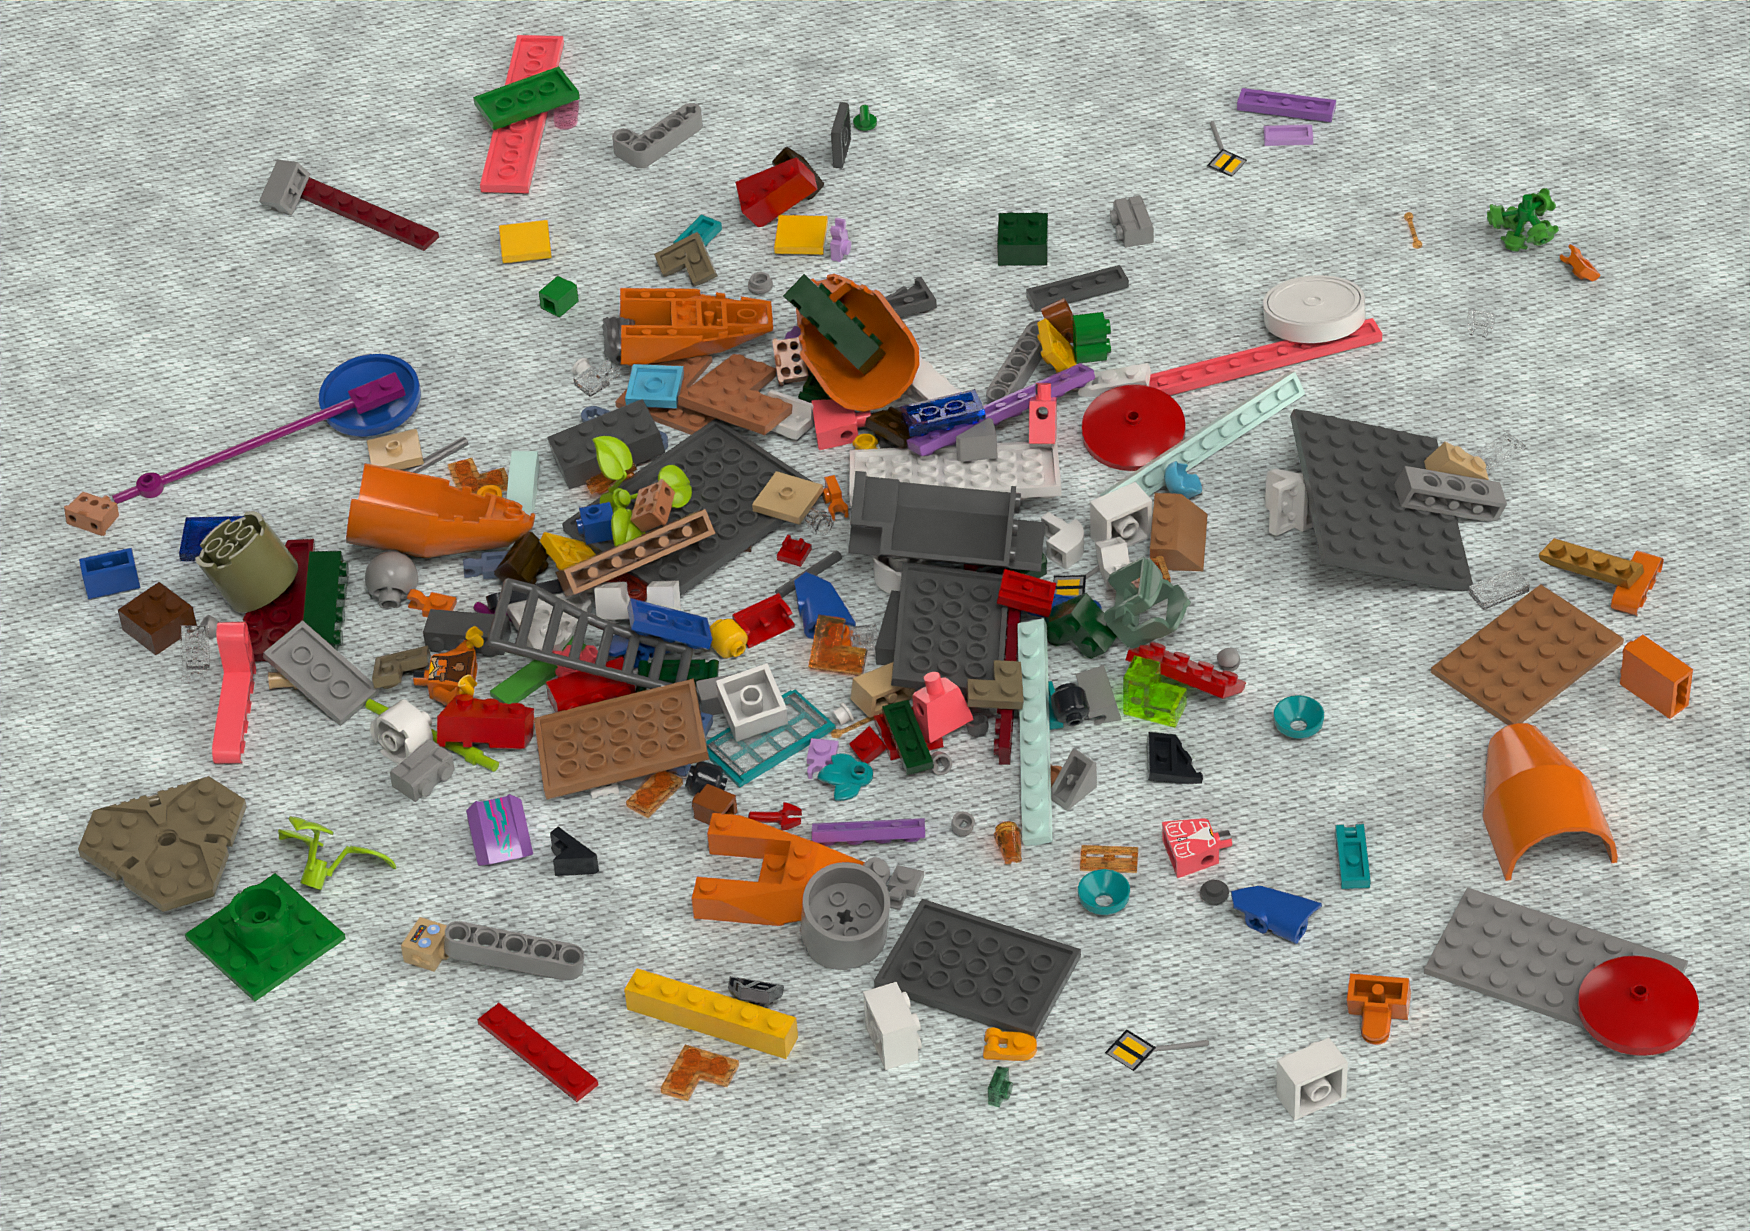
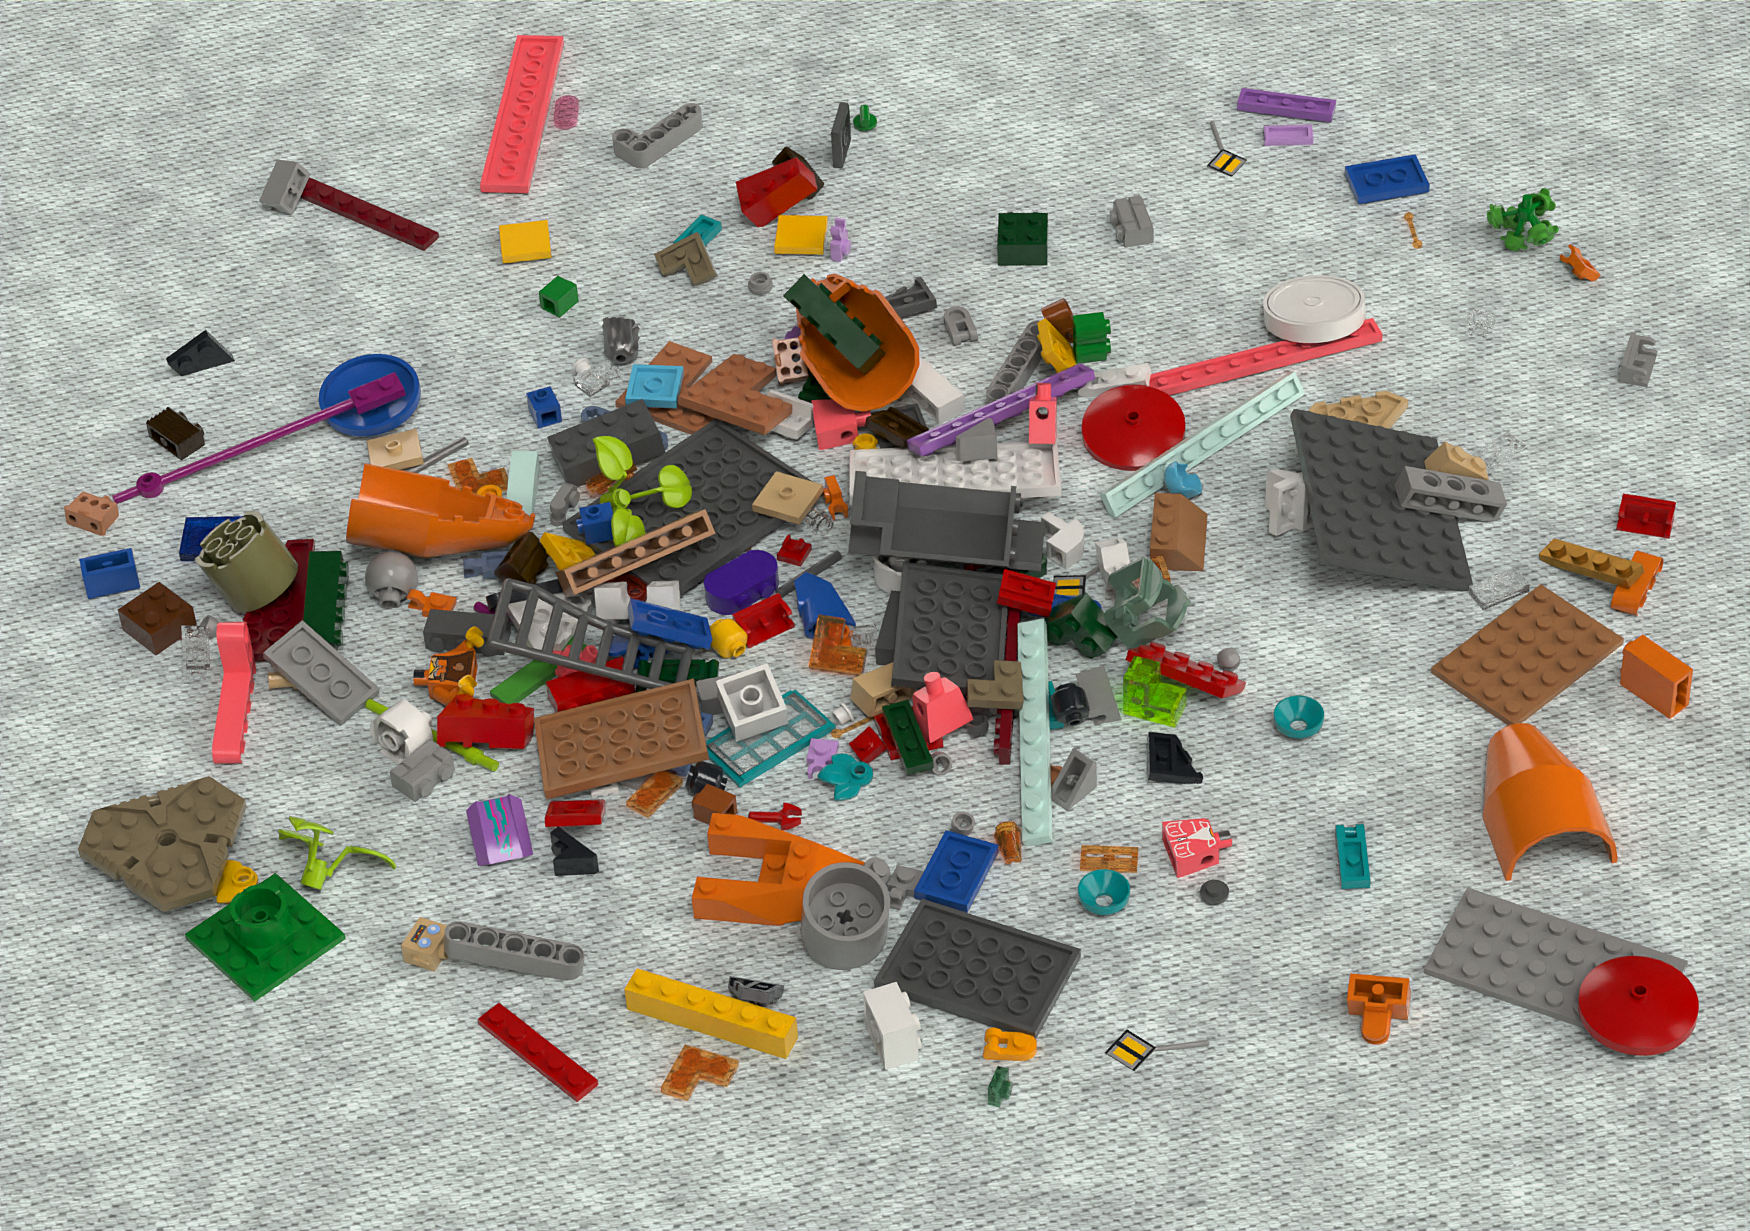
(175, 433): none -> dark brown brick
(199, 354): none -> black wing
(231, 881): none -> yellow plate
(390, 667): dark tan plate -> none
(526, 98): green plate -> none
(544, 407): none -> blue brick
(562, 501): none -> light grey plate
(575, 813): none -> red plate
(653, 506): nougat piece -> none
(686, 323): orange wedge -> none
(741, 582): none -> dark purple brick
(859, 831): medium lavender plate -> none
(943, 413): clear blue plate -> none
(956, 319): none -> light grey plate
(956, 871): none -> blue plate
(1078, 287): dark grey plate -> none
(1122, 514): white brick -> none
(1275, 910): blue panel -> none
(1311, 1078): white brick -> none
(1378, 410): none -> tan plate
(1387, 179): none -> blue plate
(1638, 361): none -> light grey hinge
(1646, 516): none -> red hinge

